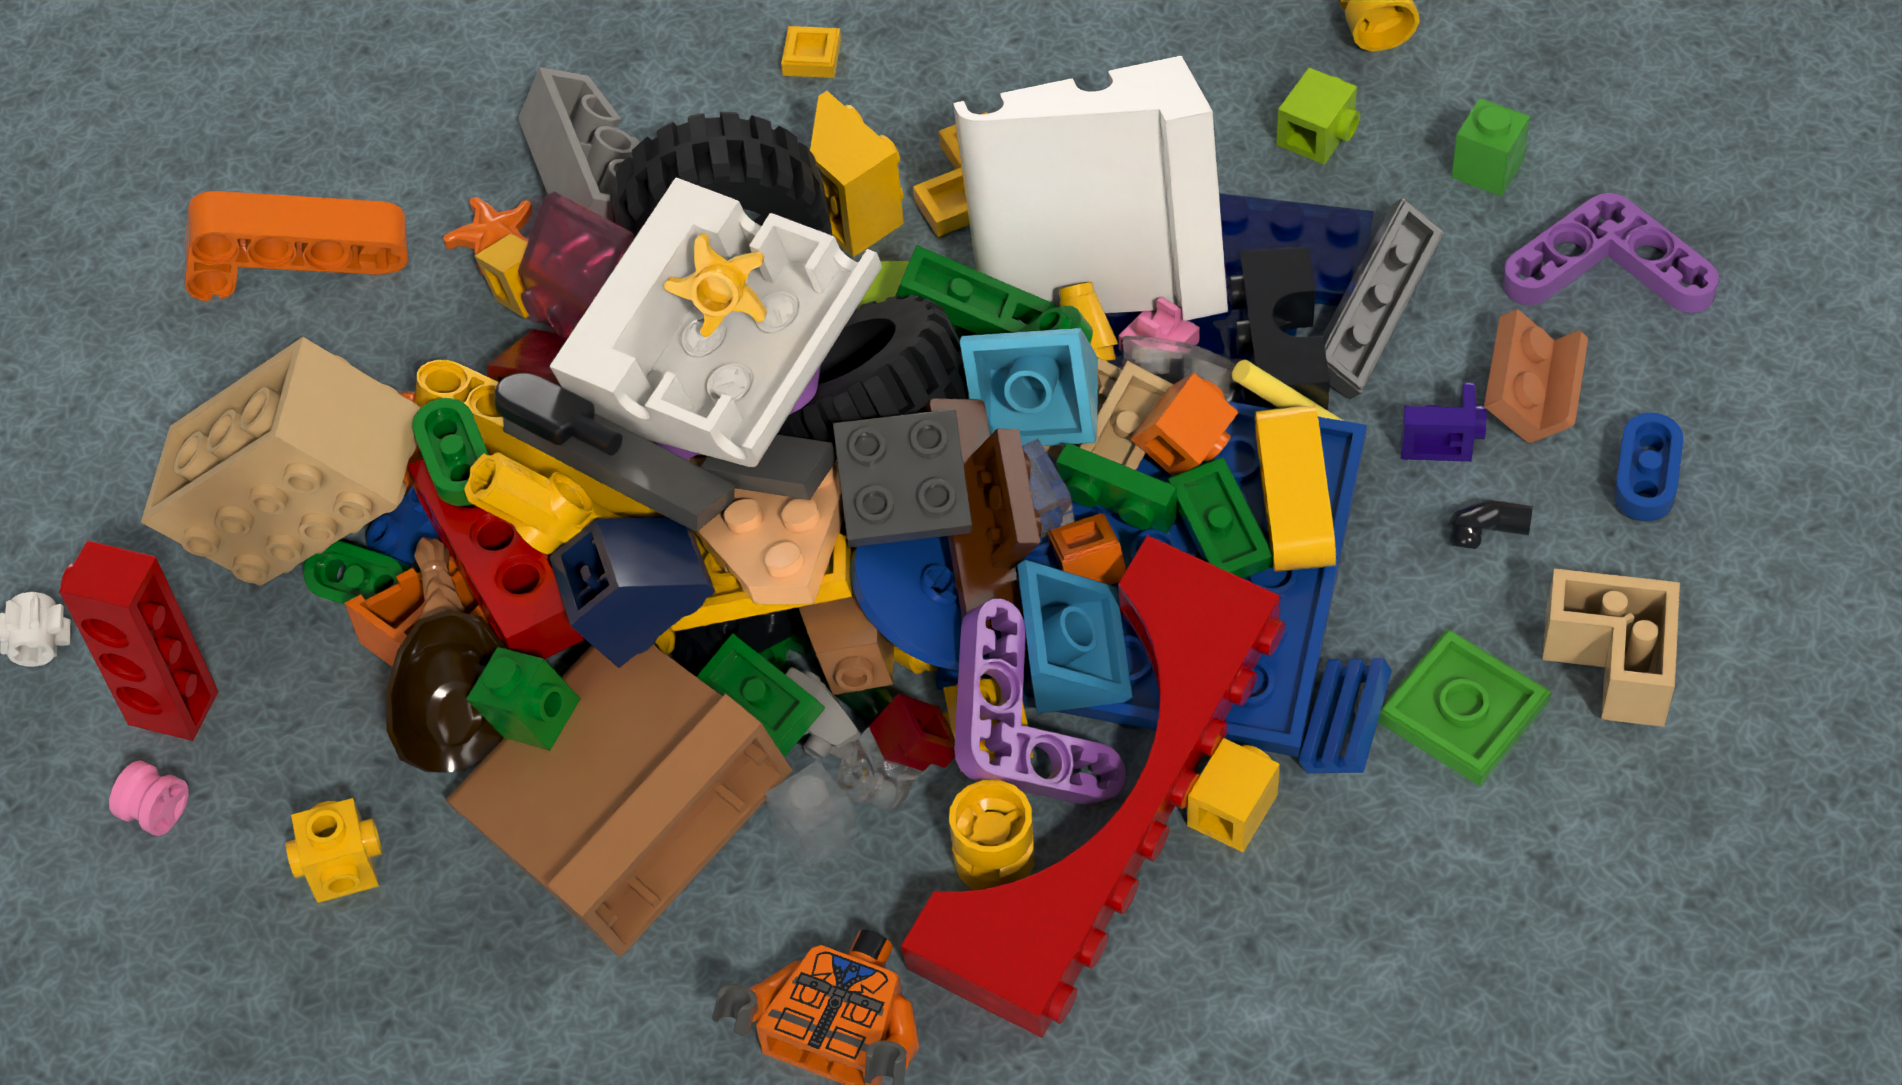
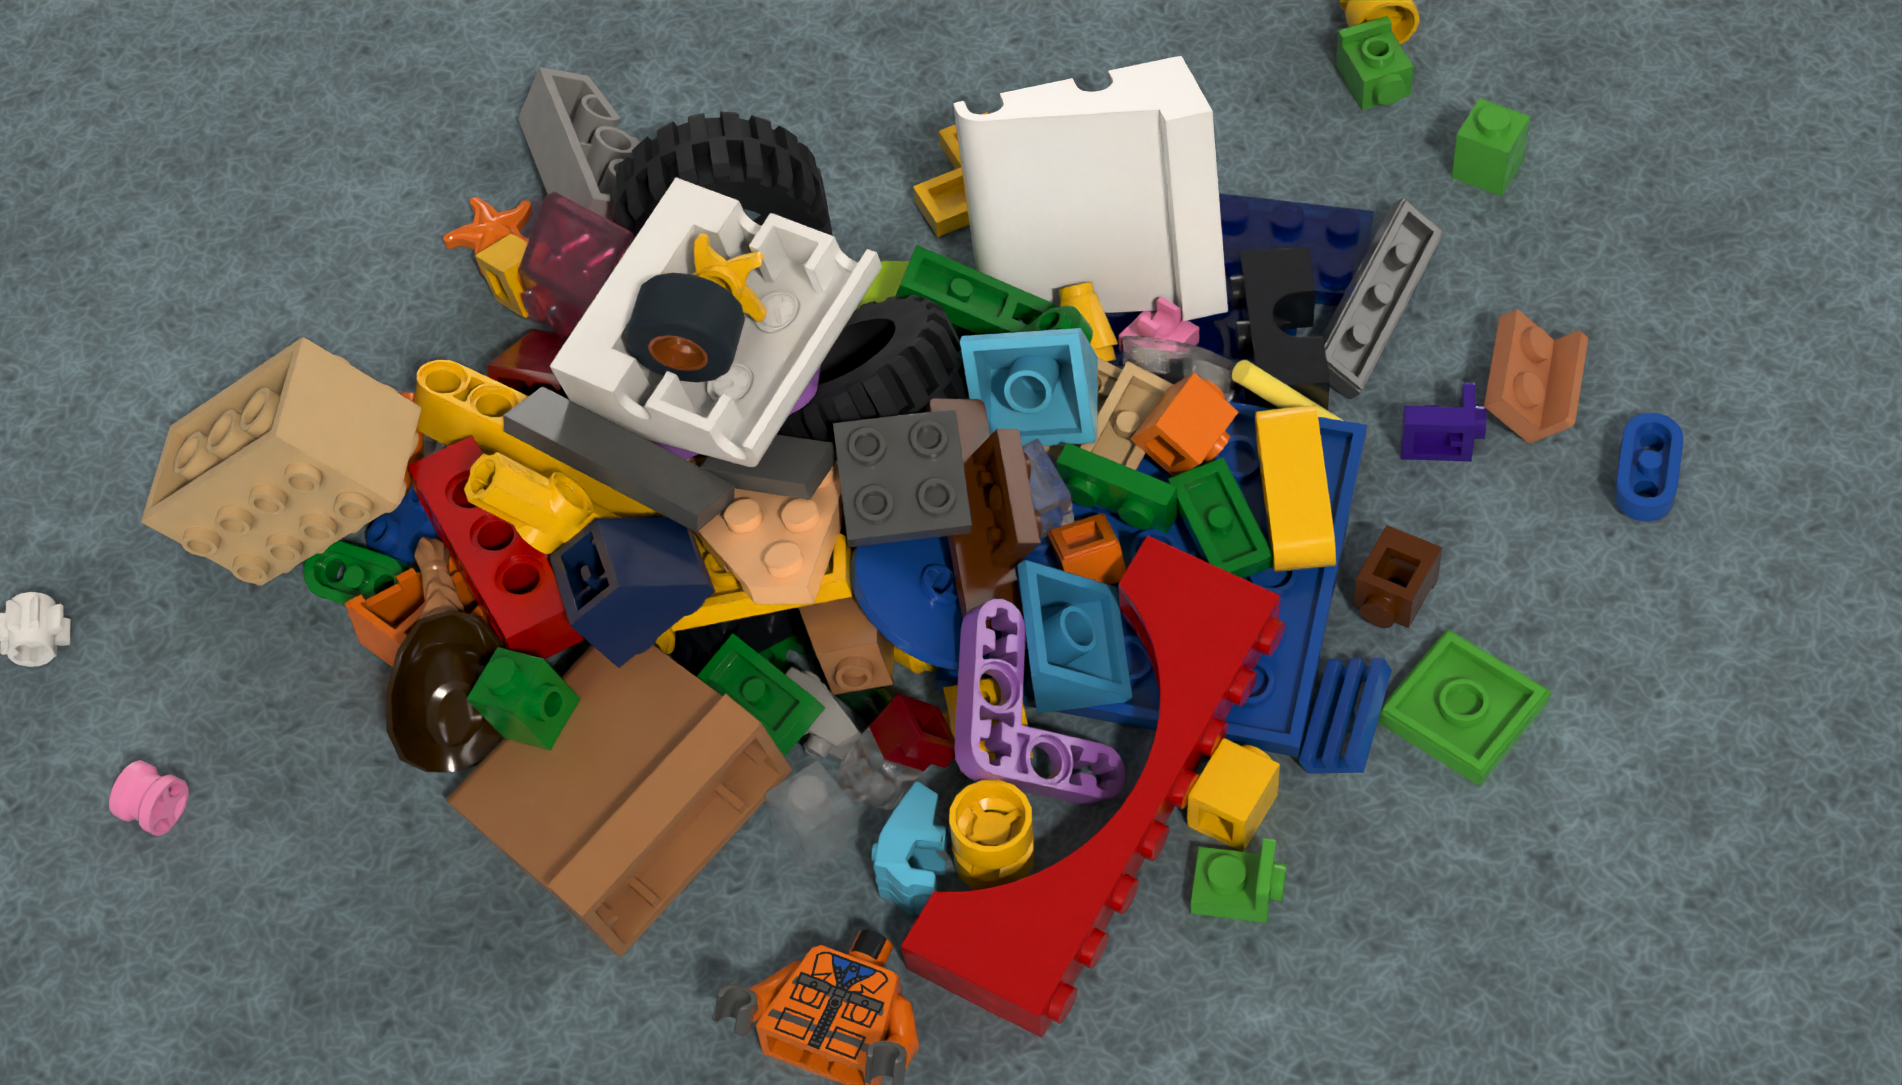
(139, 639): red brick -> none
(287, 234): orange beam -> none
(334, 849): yellow brick -> none
(451, 457): green plate -> none
(552, 412): black piece -> none
(685, 327): none -> black wheel
(811, 52): yellow tile -> none
(857, 175): yellow slope -> none
(907, 851): none -> medium azure hand
(1237, 883): none -> bright green bracket
(1317, 116): lime brick -> none
(1373, 63): none -> bright green brick
(1396, 578): none -> reddish brown brick
(1489, 516): black arm -> none
(1617, 242): medium lavender beam -> none
(1619, 626): tan brick -> none

